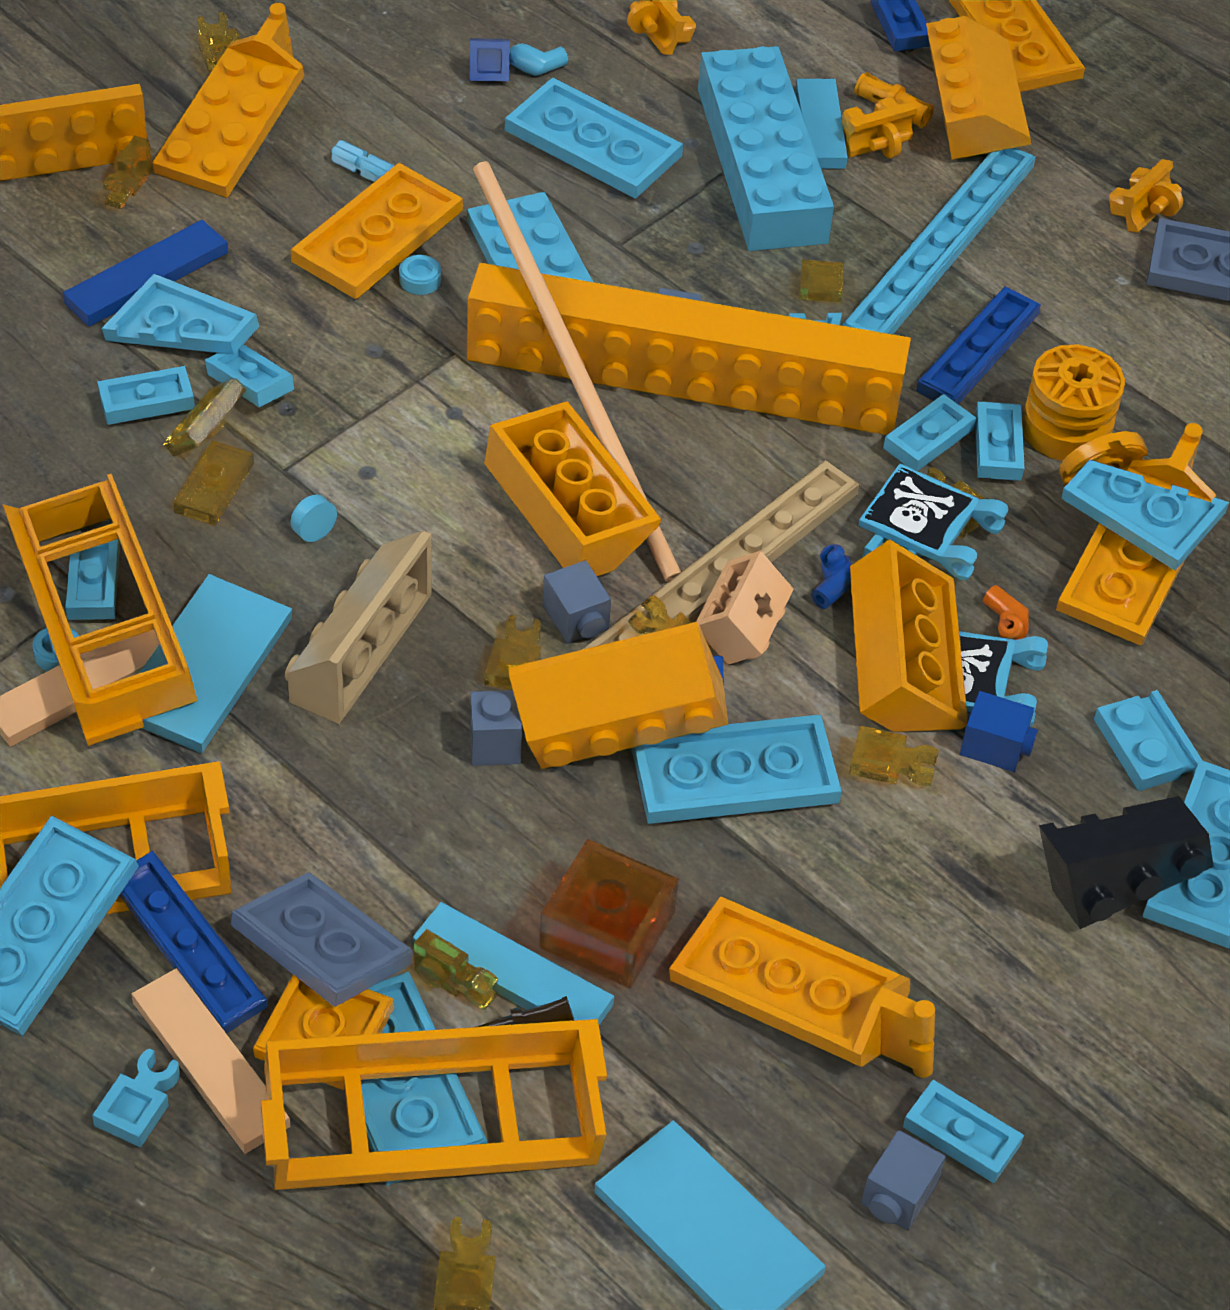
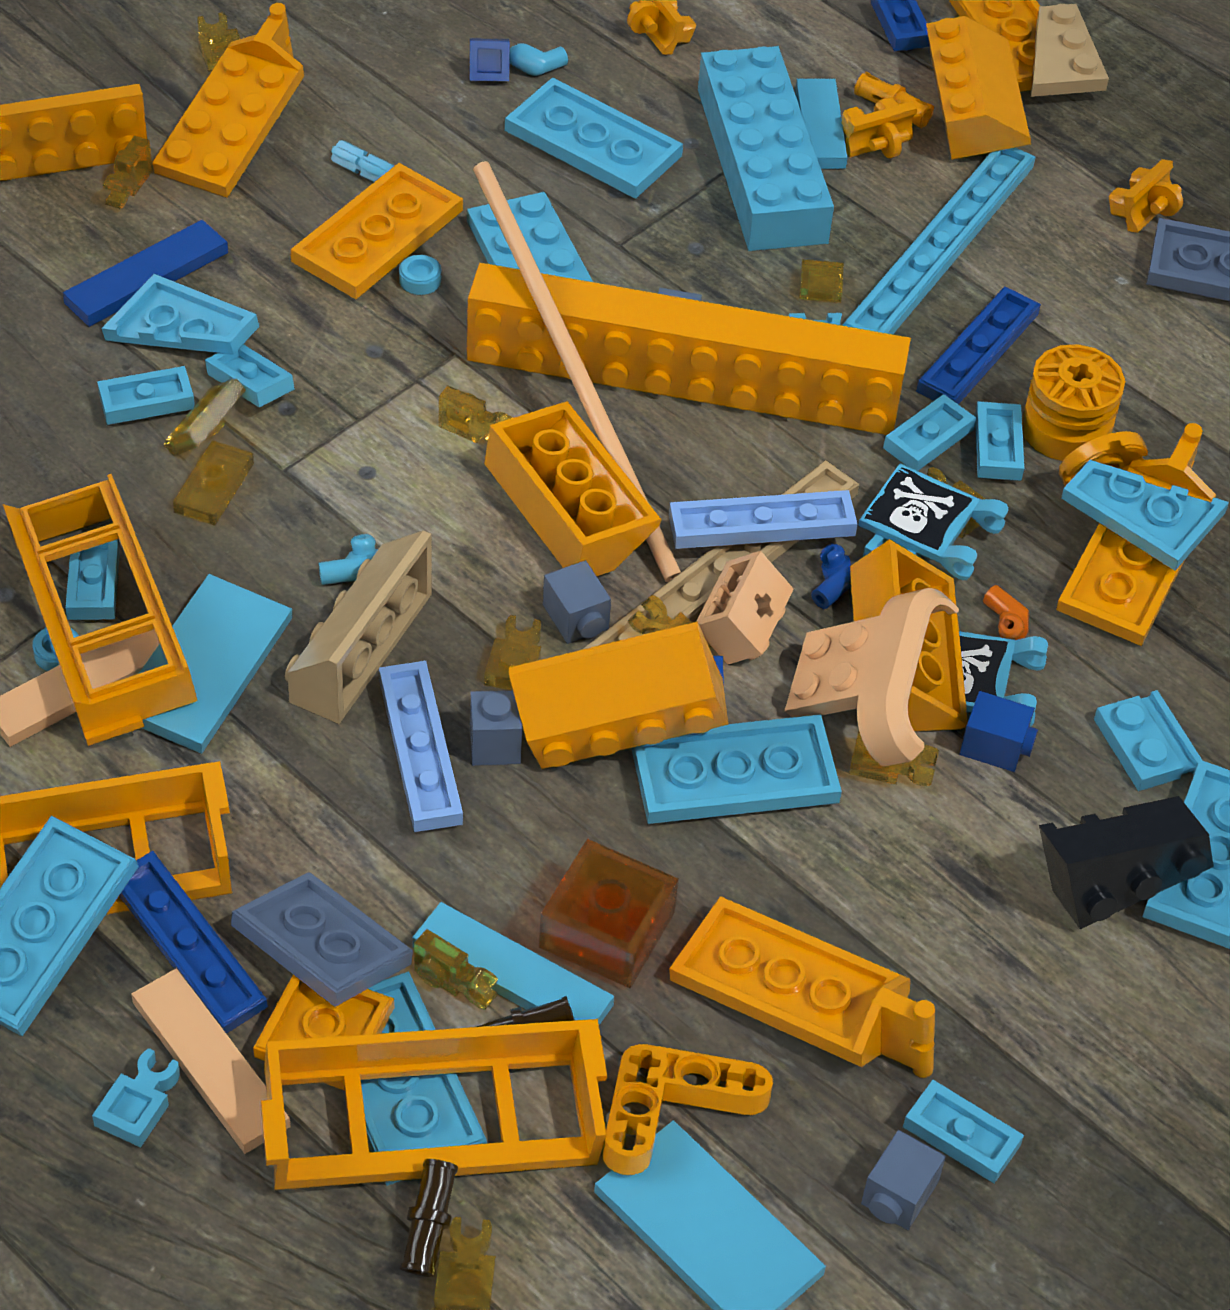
(313, 518): medium azure tile -> none
(346, 569): none -> medium azure arm
(420, 746): none -> light blue plate
(429, 1217): none -> dark brown pin
(466, 415): none -> clear yellow plate
(667, 1084): none -> light orange beam
(762, 519): none -> light blue plate
(869, 669): none -> light nougat piece
(1065, 54): none -> tan wing

